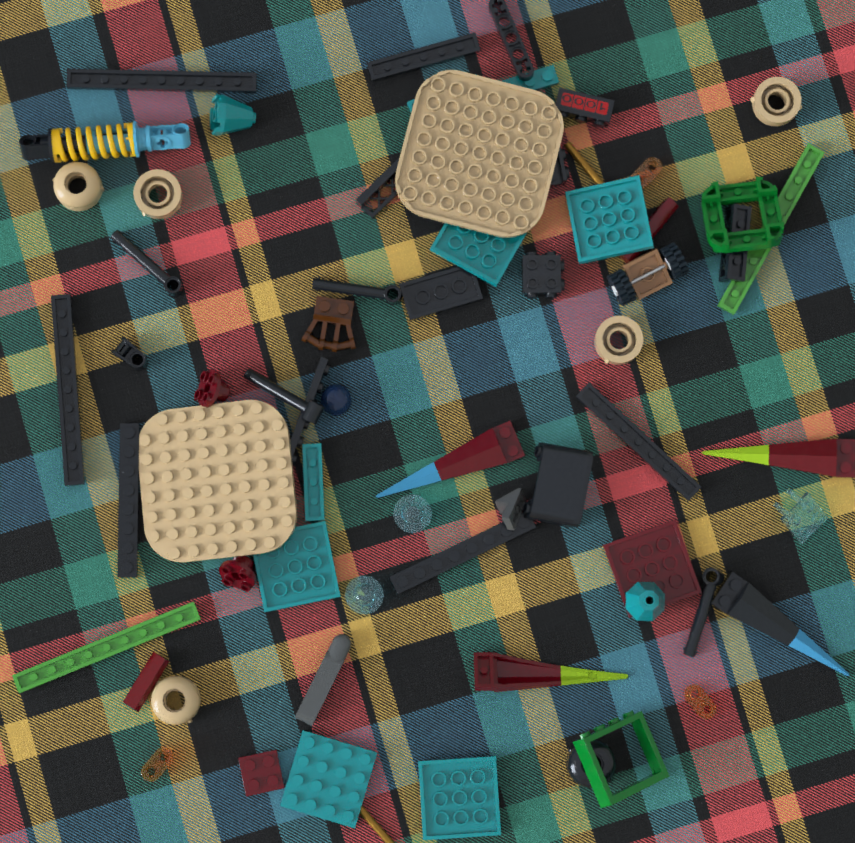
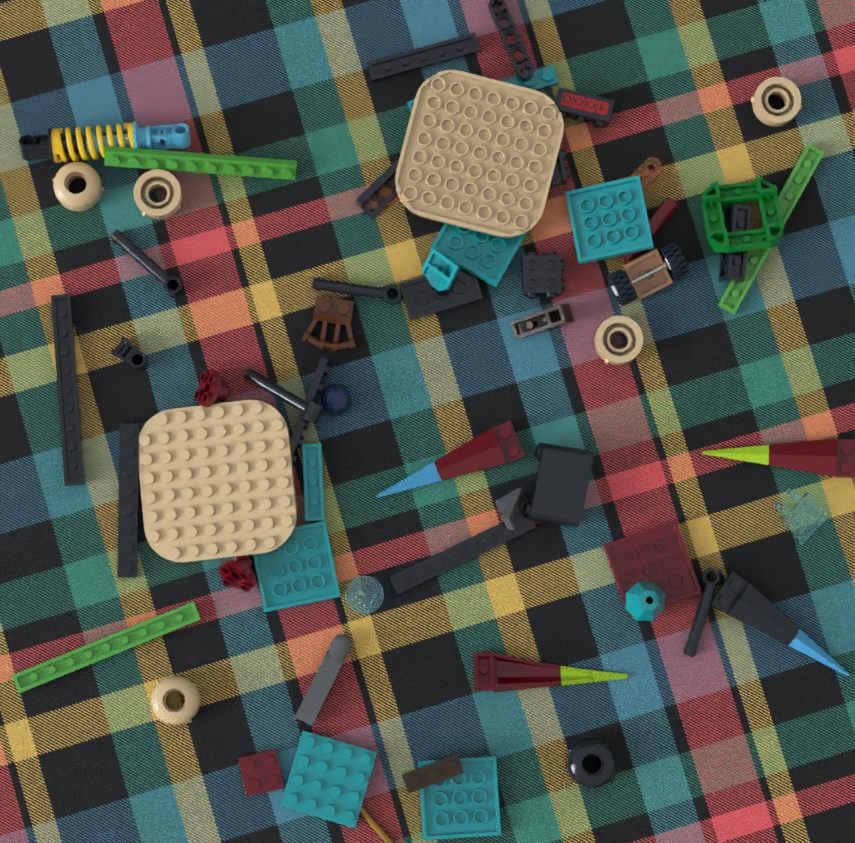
(146, 681): dark red tile -> none
(158, 764): clear orange plate -> none
(161, 80): black plate -> none
(200, 163): none -> bright green plate
(230, 115): teal cone -> none
(412, 513): clear light blue plate -> none
(432, 773): none -> dark brown brick
(440, 270): none -> teal slope
(542, 321): none -> dark brown slope
(583, 163): pearl gold bar -> none
(594, 771): green window -> none
(638, 441): black plate -> none
(700, 701): clear orange plate -> none

